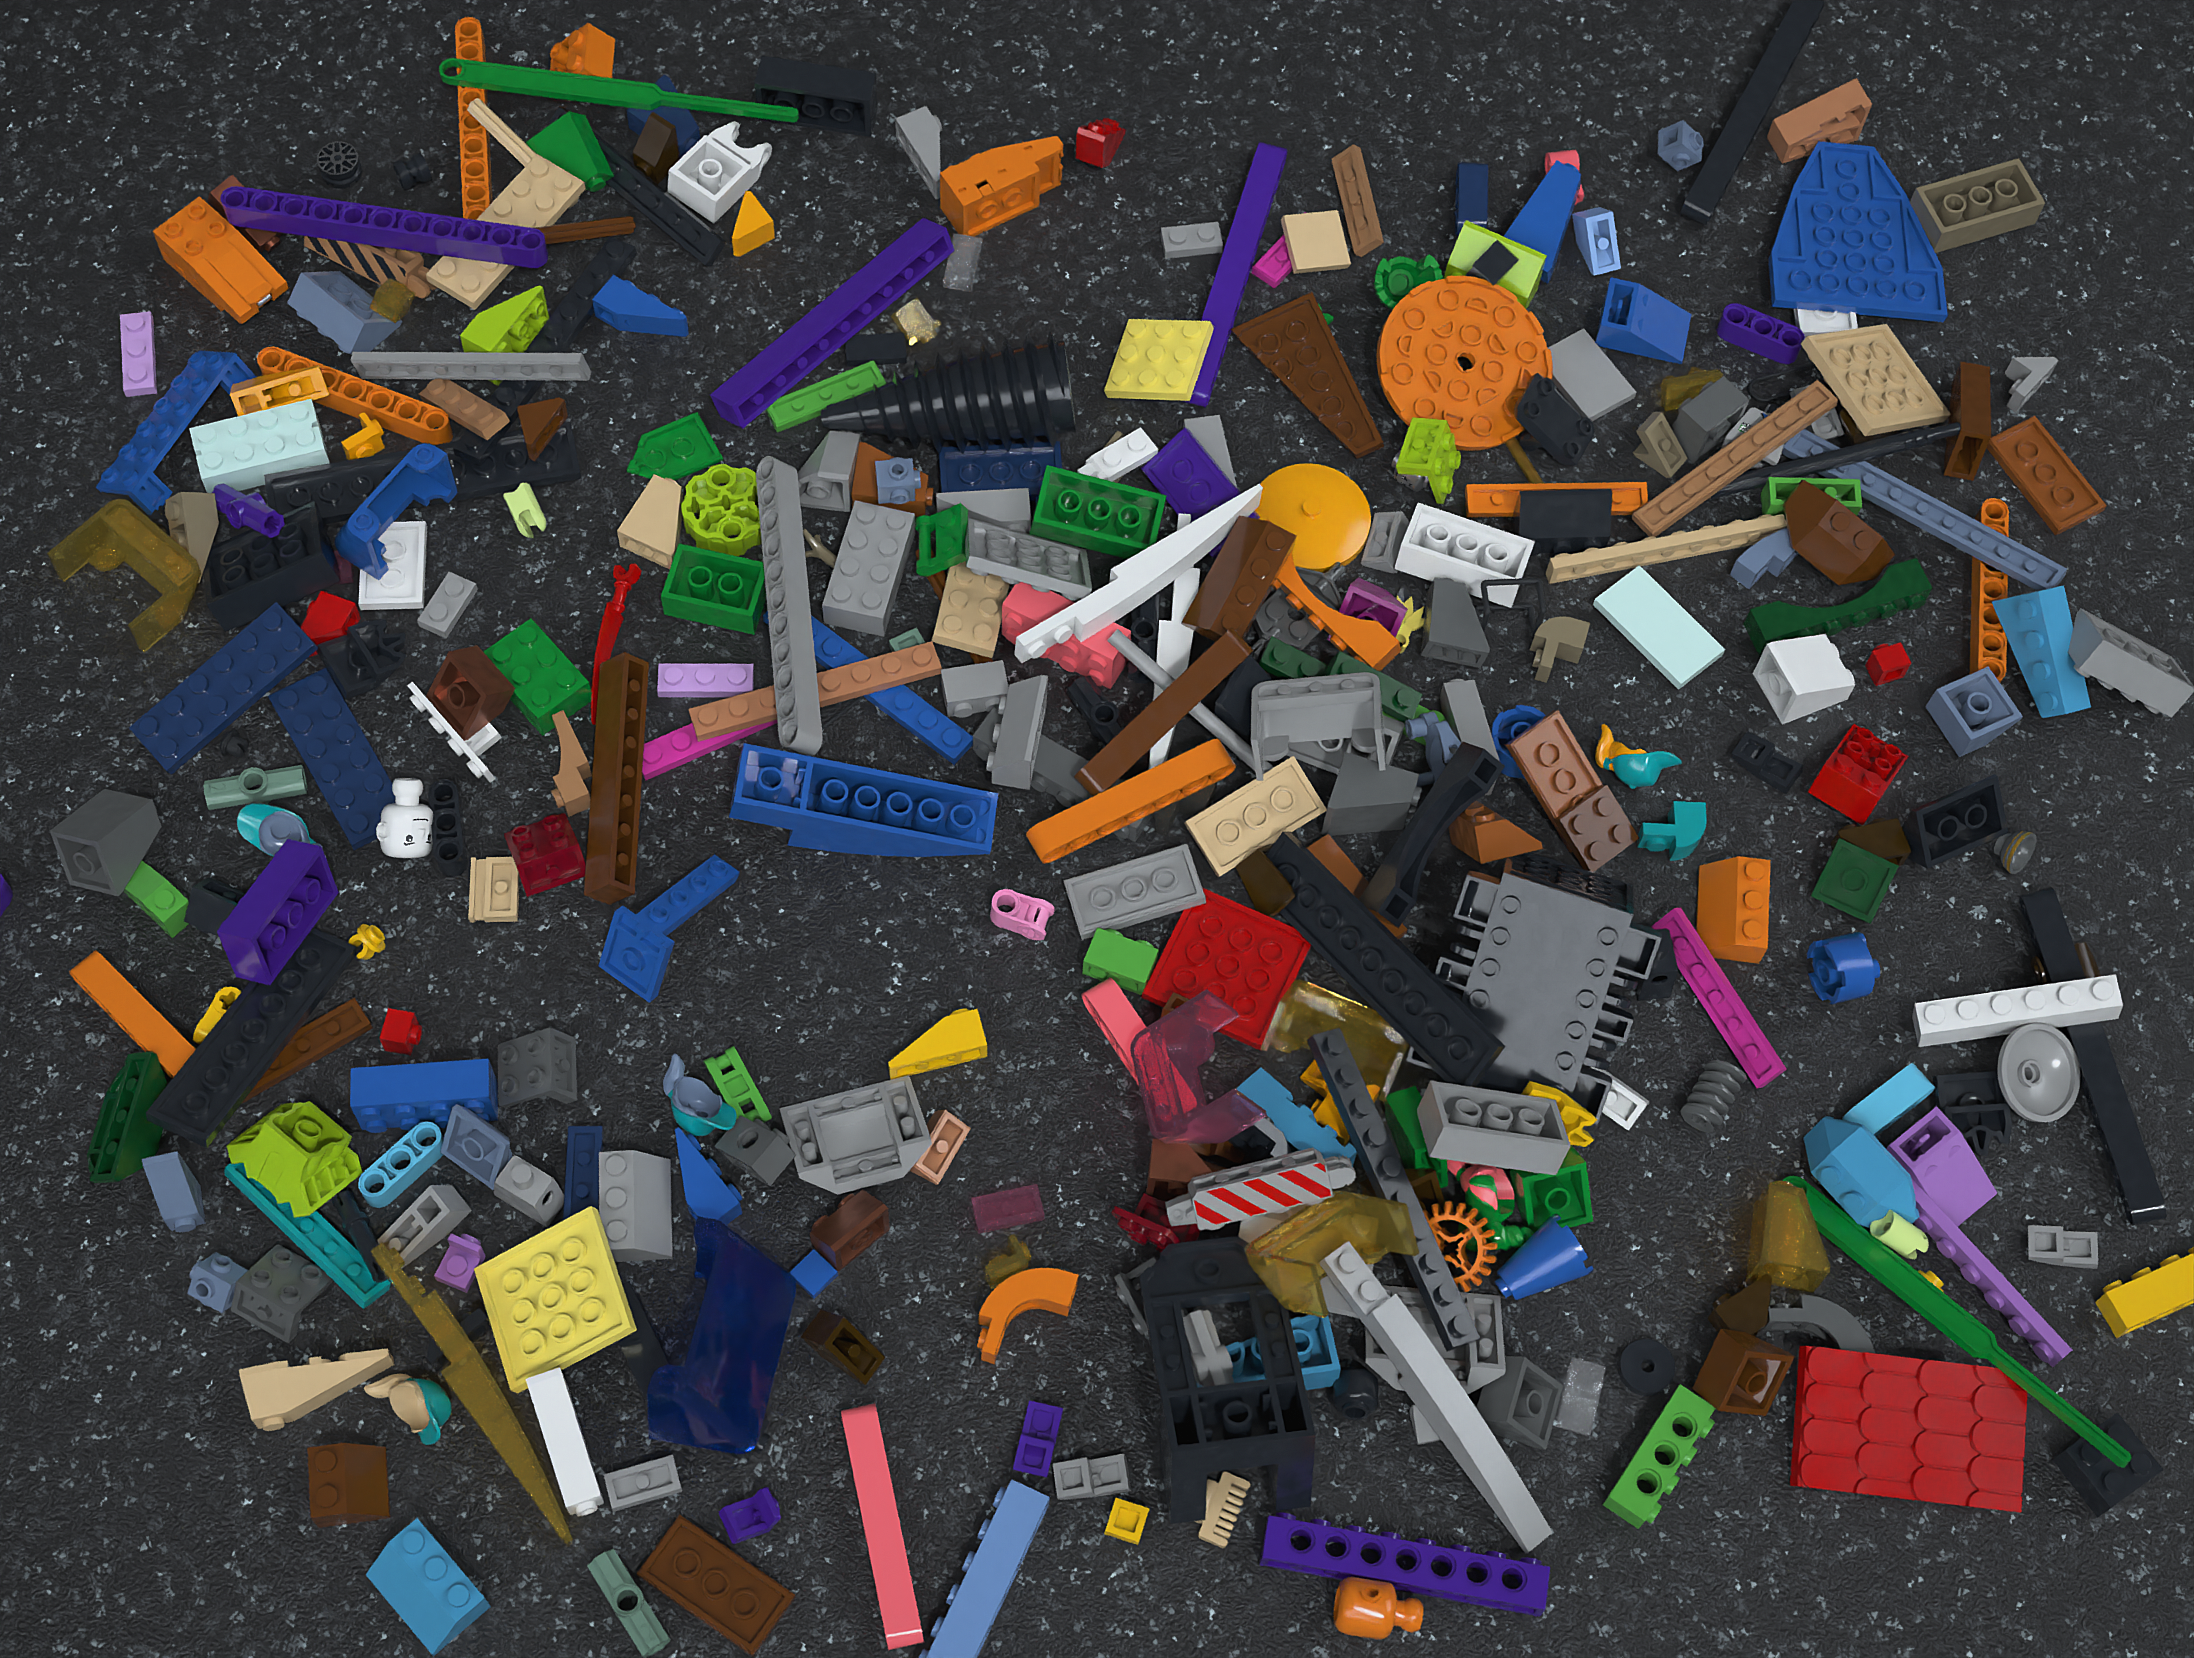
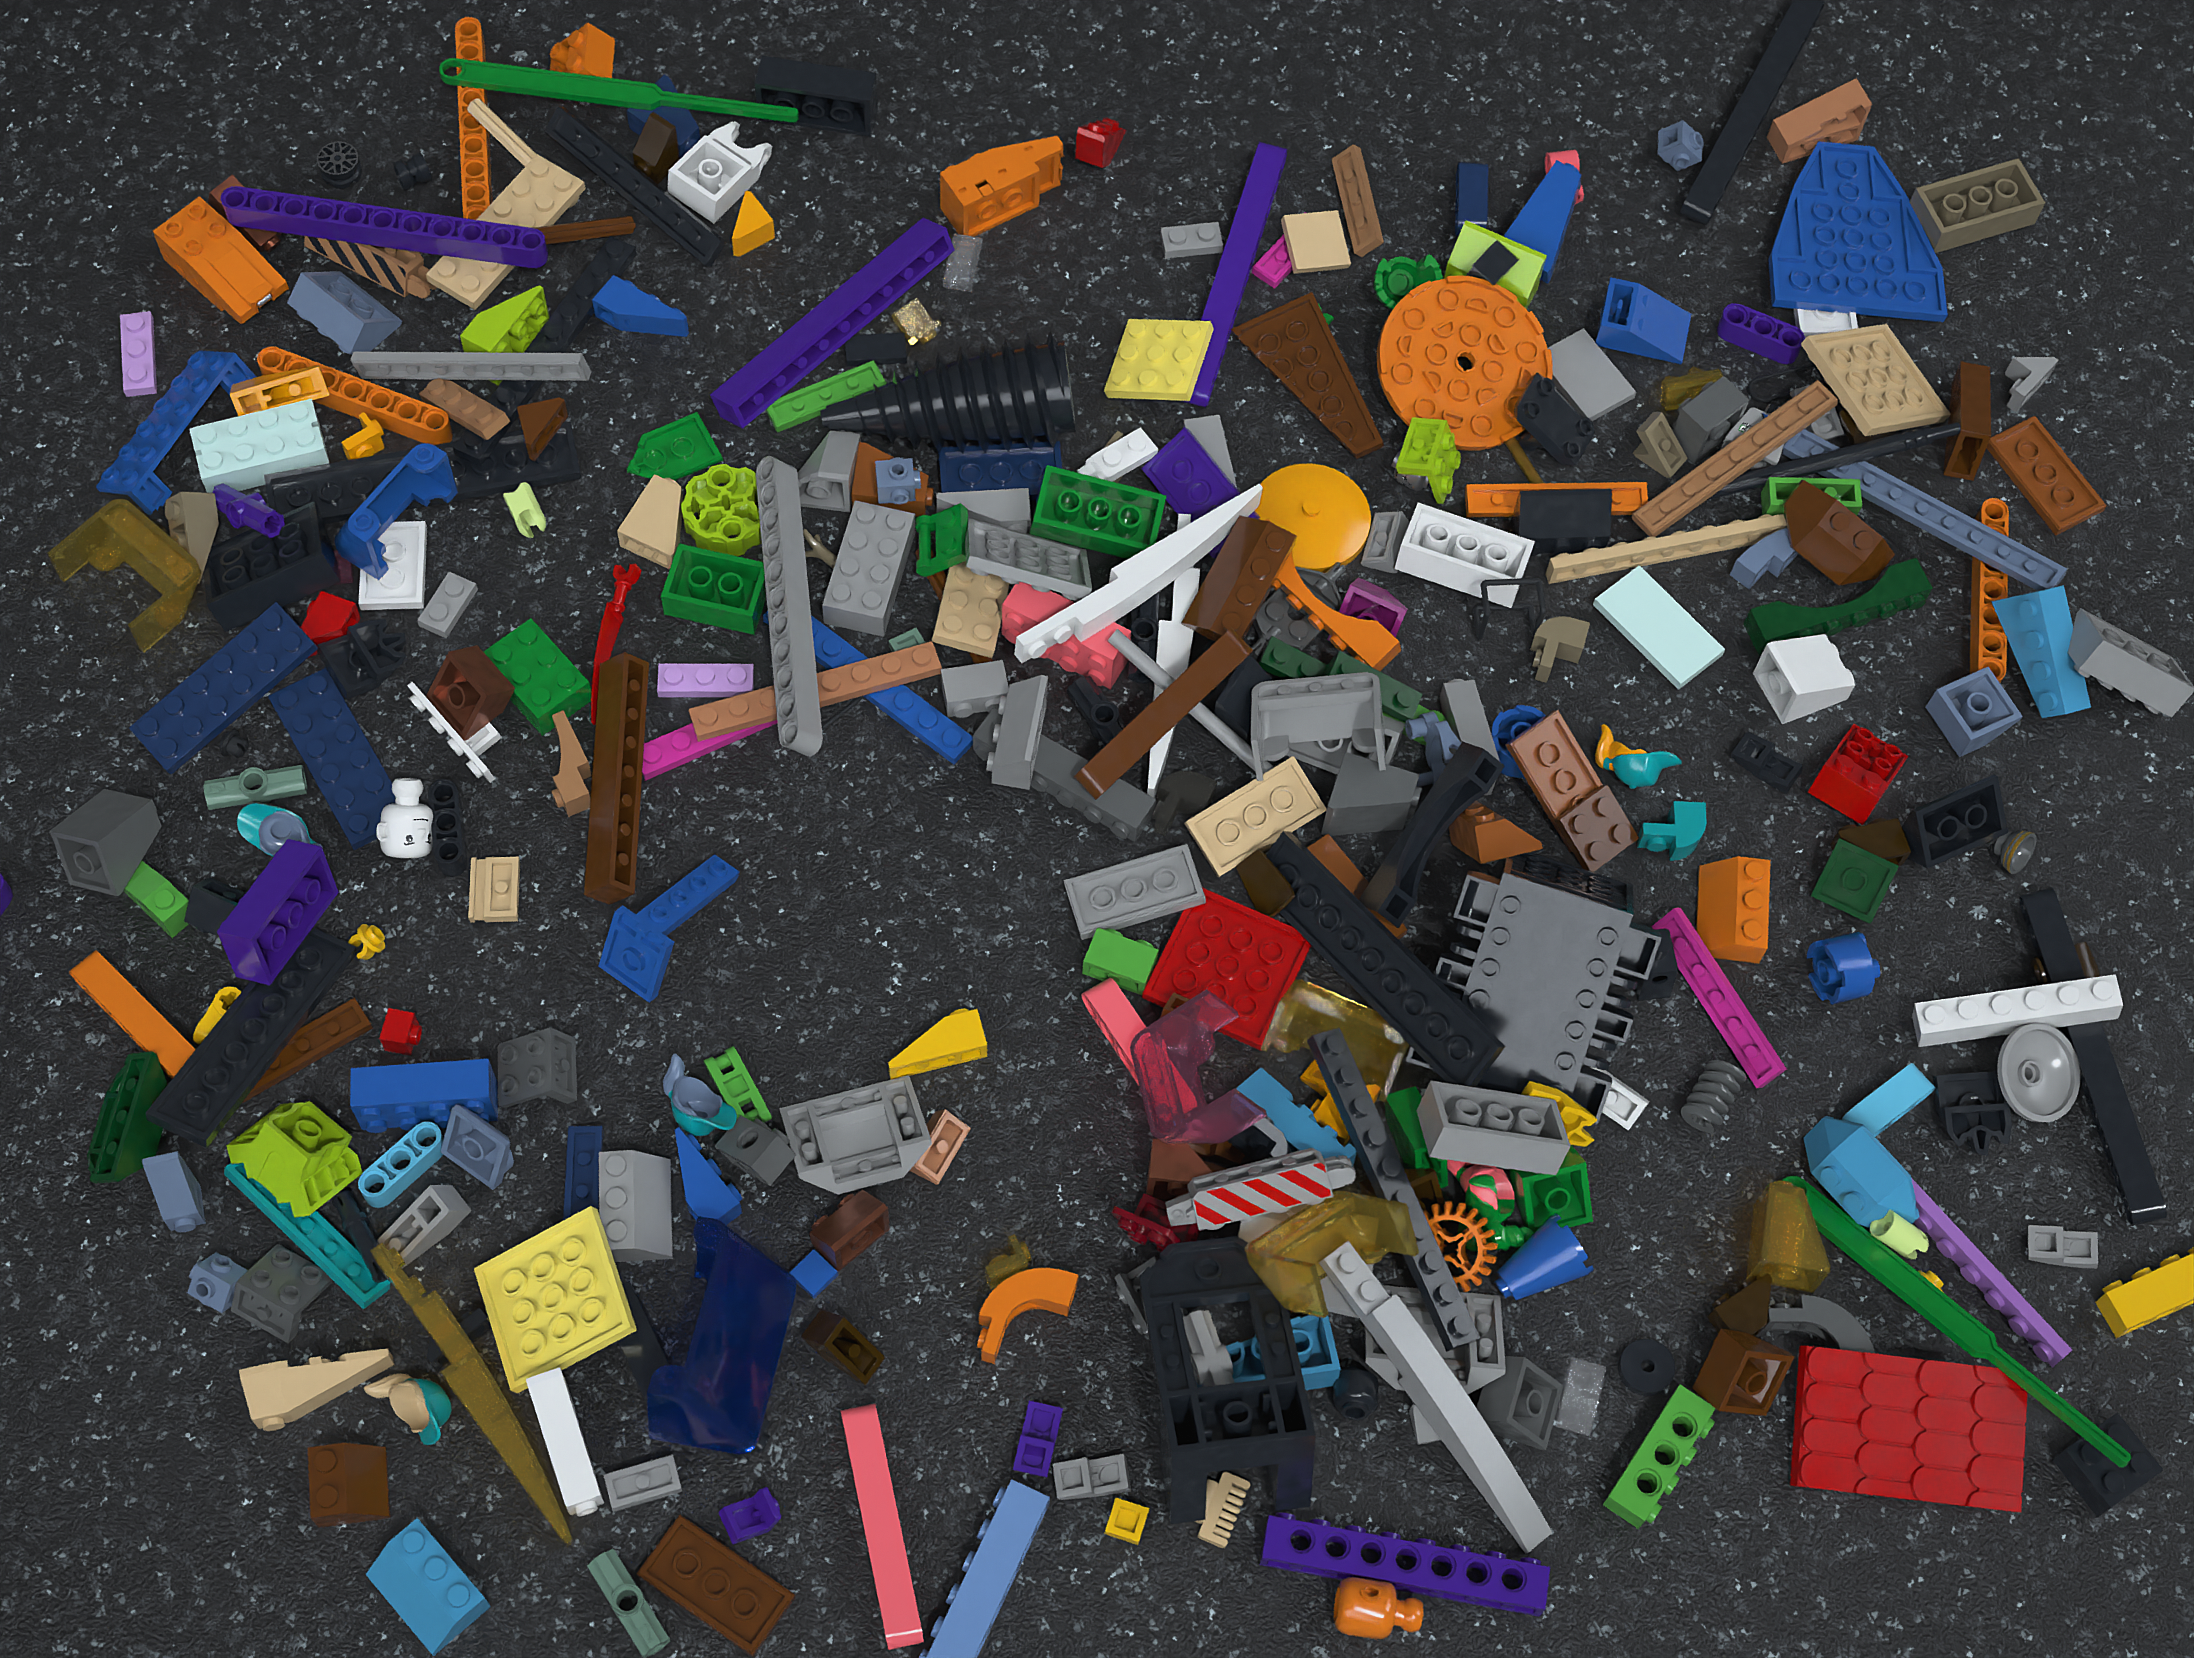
(392, 300): clear yellow plate -> none
(459, 1262): medium lavender bracket -> none
(525, 1189): light grey torso -> none
(546, 854): dark red bracket -> none
(575, 149): green slope -> none
(860, 807): blue slope -> none
(920, 139): light grey slope -> none
(1007, 1208): clear pink plate -> none
(1023, 915): bright pink piece -> none
(1130, 801): orange beam -> none
(1411, 621): light yellow piece -> none
(1452, 625): dark grey slope -> none
(1597, 239): light blue slope -> none
(1887, 663): red plate -> none
(1943, 1166): medium lavender slope -> none

